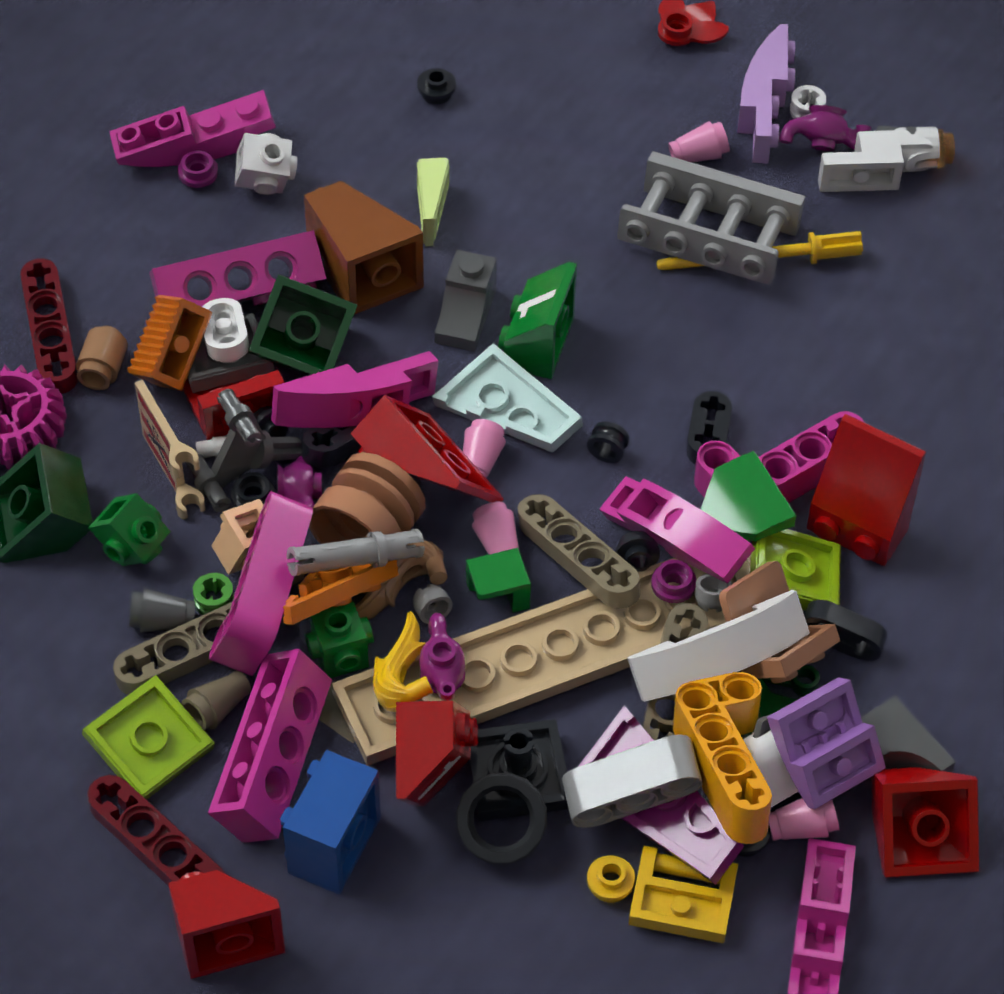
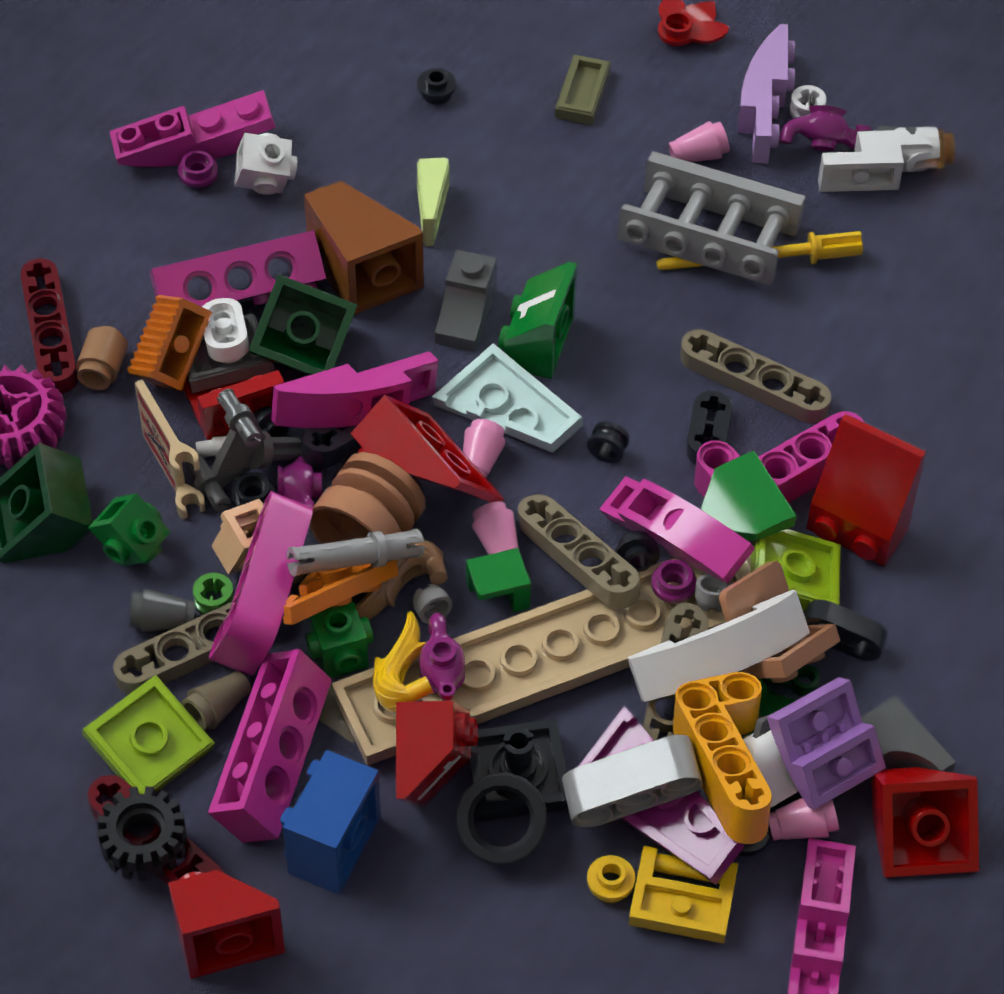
(135, 810): none -> black tyre
(583, 89): none -> olive tile
(758, 370): none -> dark tan beam

